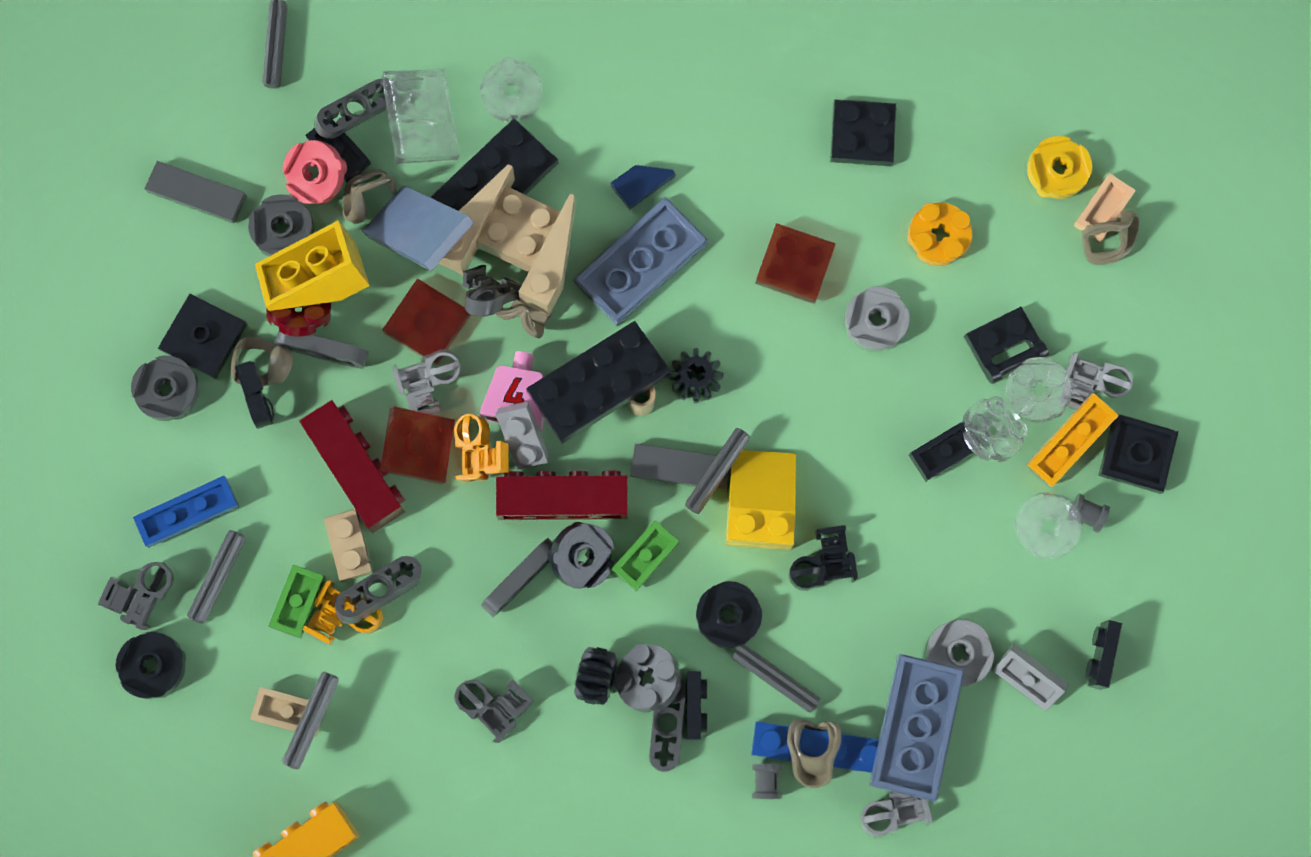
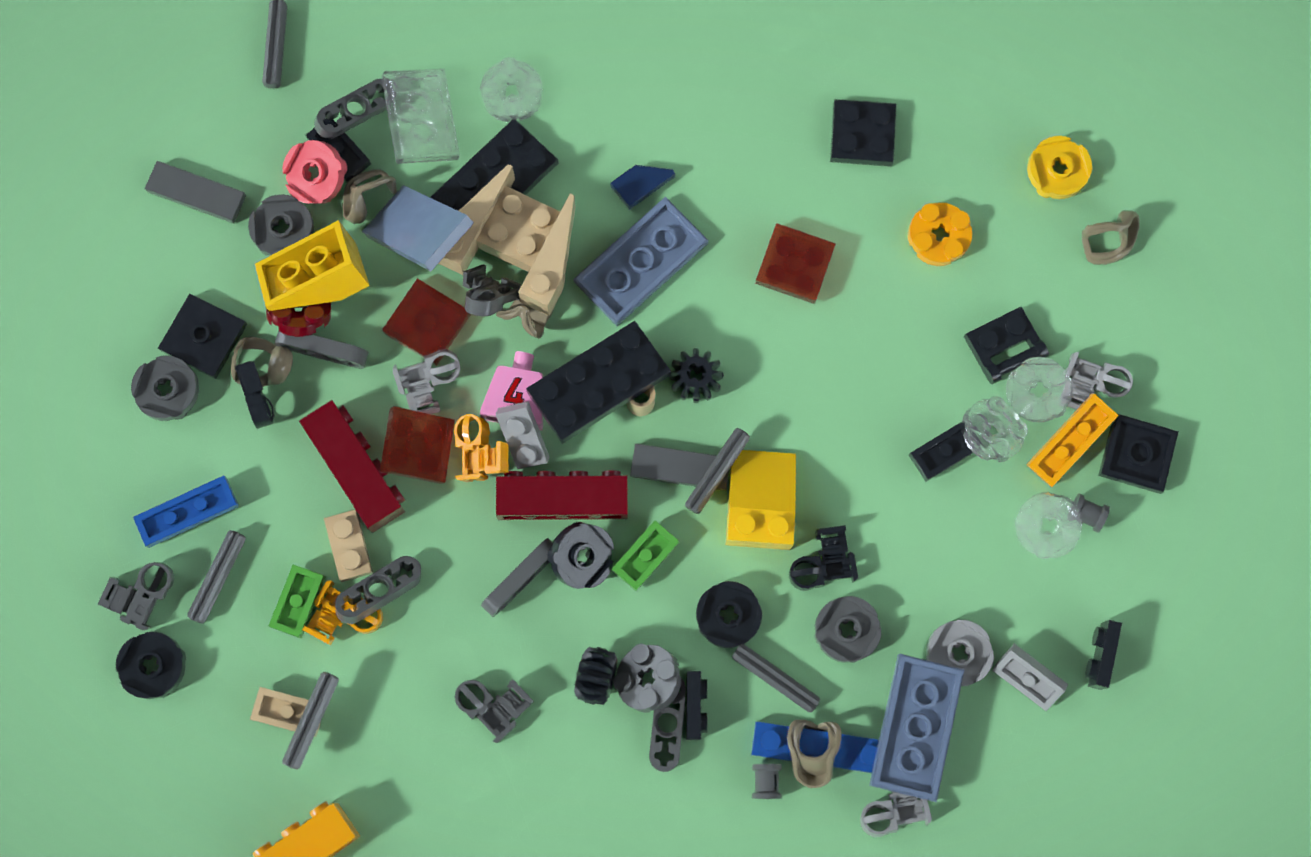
(865, 624): none -> dark grey plate
(891, 309): light grey plate -> none
(1105, 204): light nougat tile -> none

